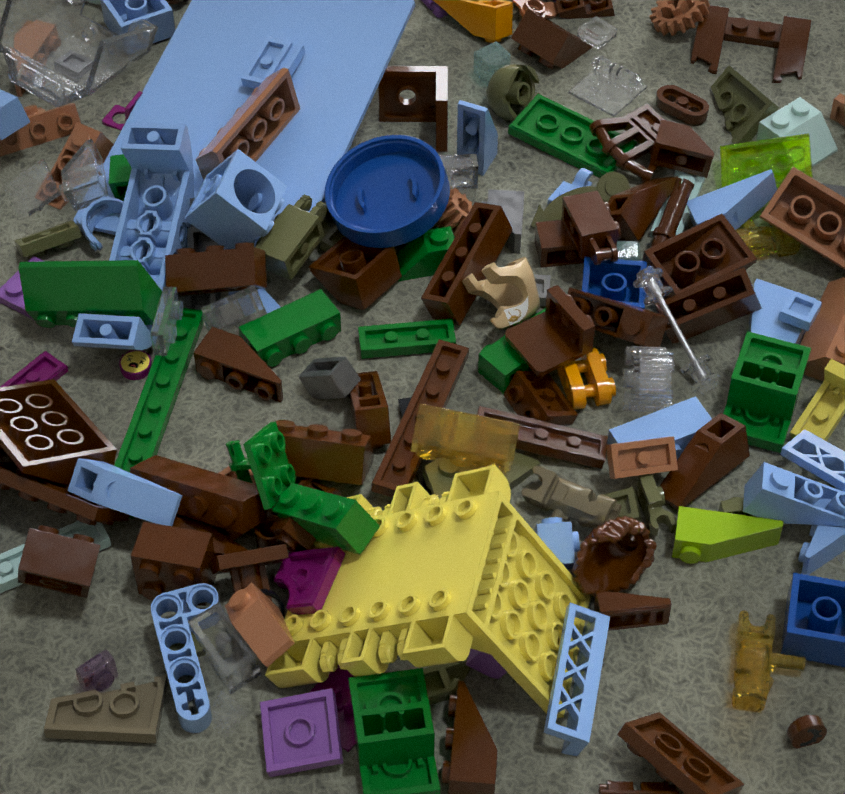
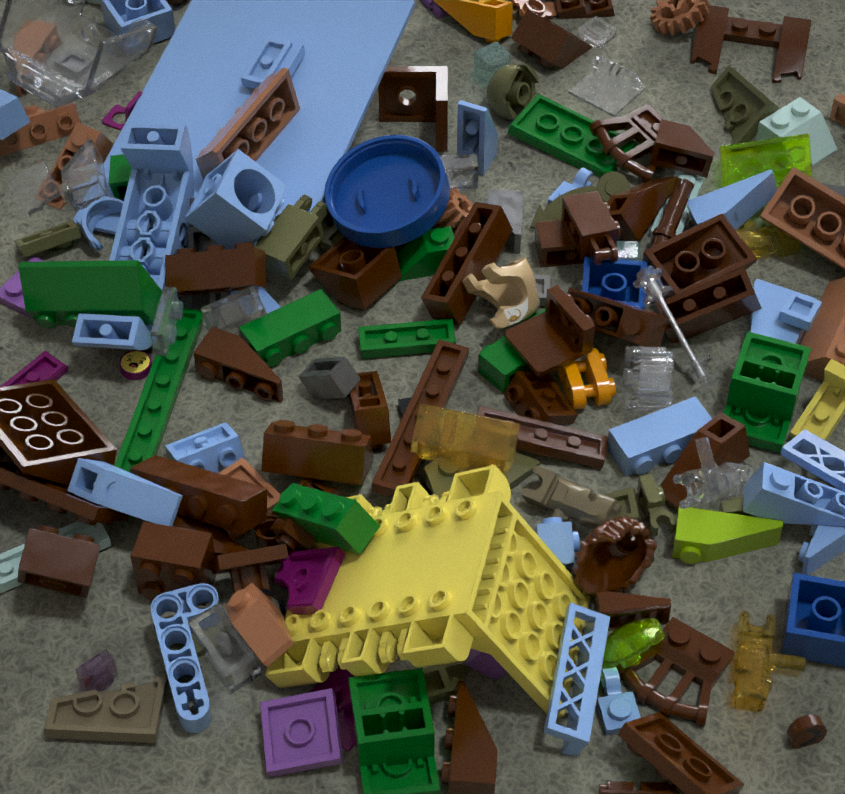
(208, 449): none -> light blue bracket
(267, 461): green plate -> none
(615, 707): none -> light blue plate
(630, 639): none -> clear neon green dish
(641, 457): nougat plate -> none
(682, 104): reddish brown plate -> none
(691, 655): none -> reddish brown plate
(712, 482): none -> clear piece

